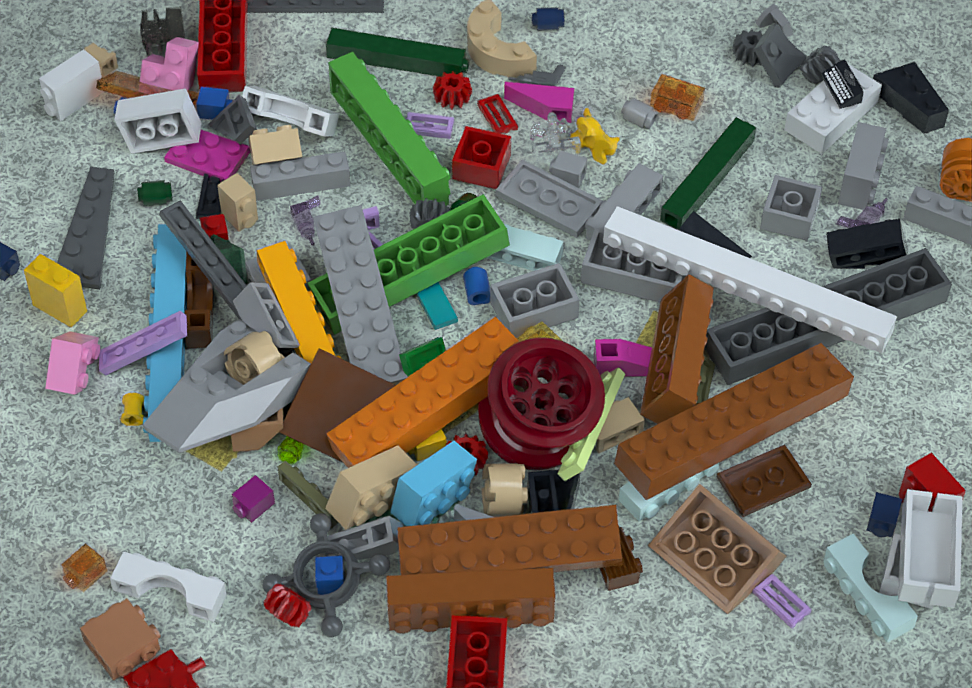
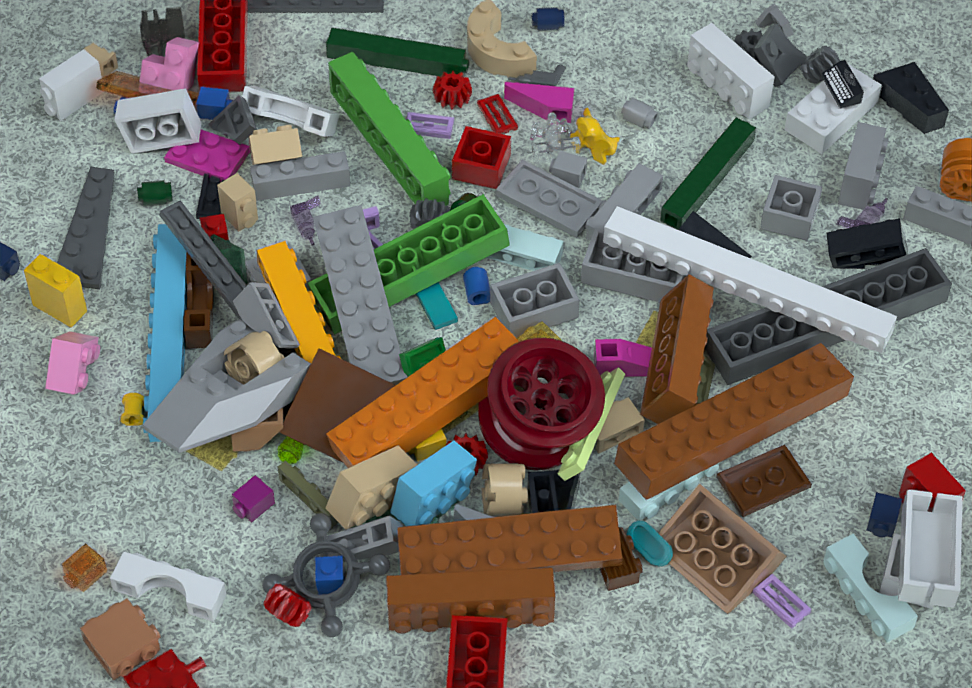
(143, 343): lavender plate -> none
(650, 543): none -> teal tile
(677, 97): clear orange brick -> none
(730, 71): none -> white brick

